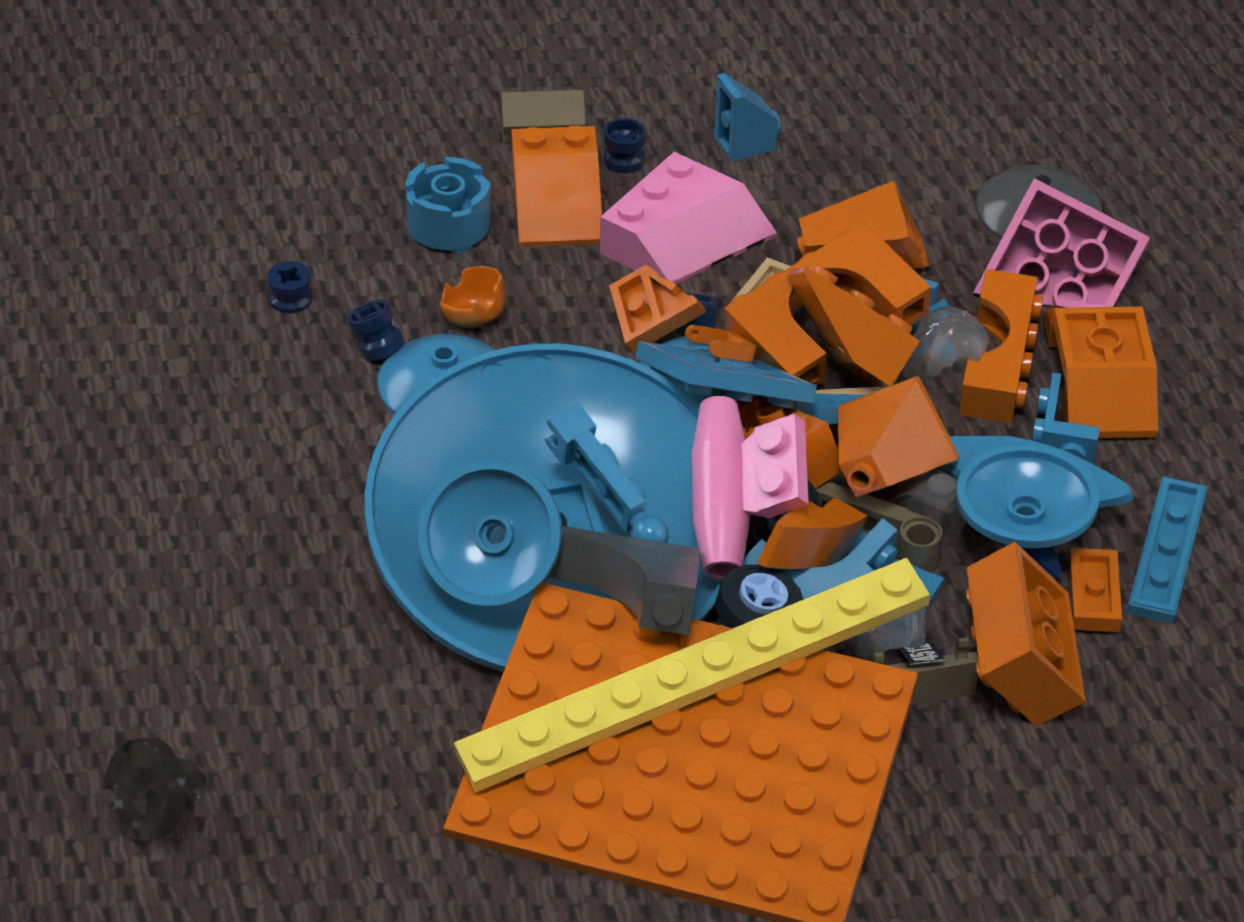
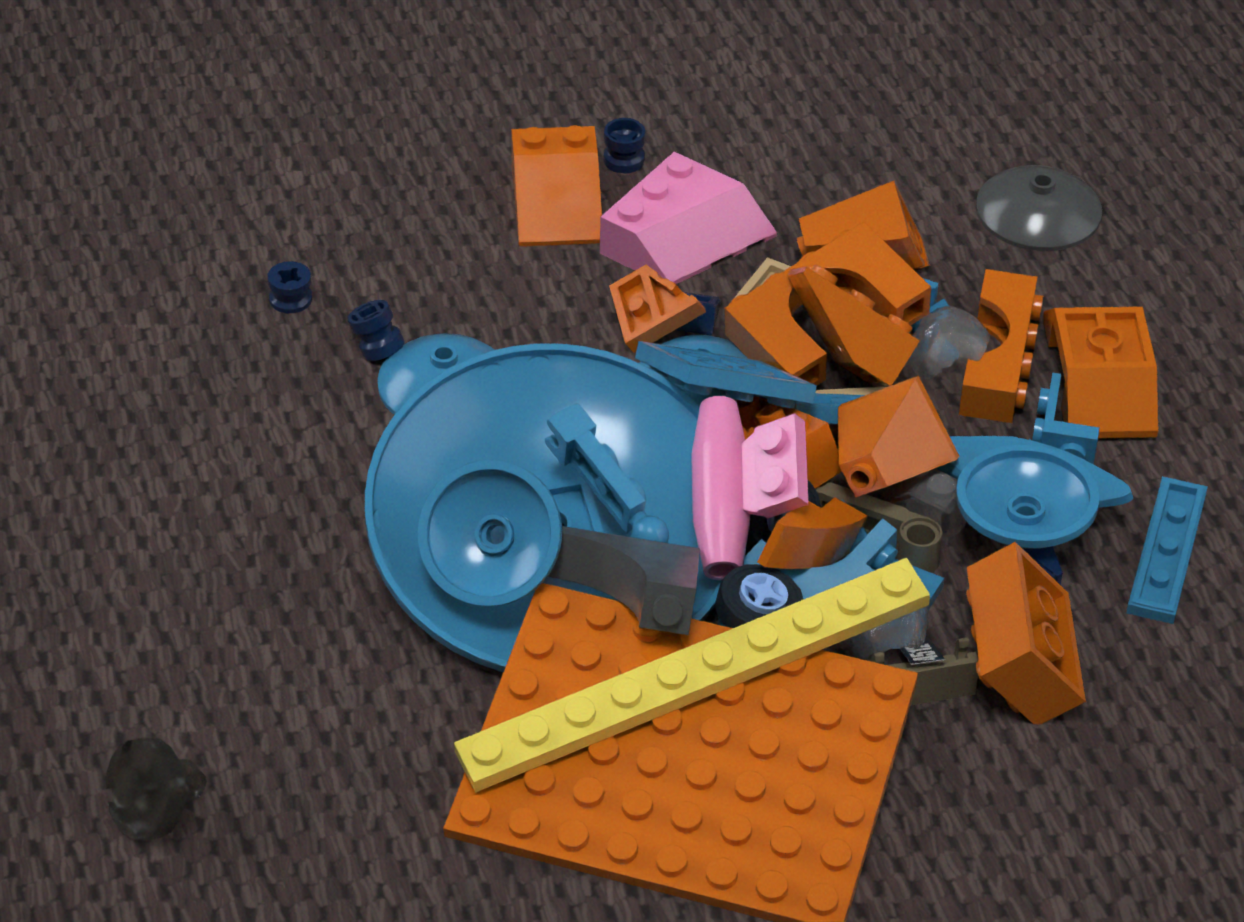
(448, 205): dark azure brick -> none
(476, 299): orange hair -> none
(541, 110): dark tan hinge -> none
(722, 342): orange piece -> none
(743, 120): dark azure slope -> none
(1071, 249): bright pink wedge -> none
(1095, 589): orange plate -> none

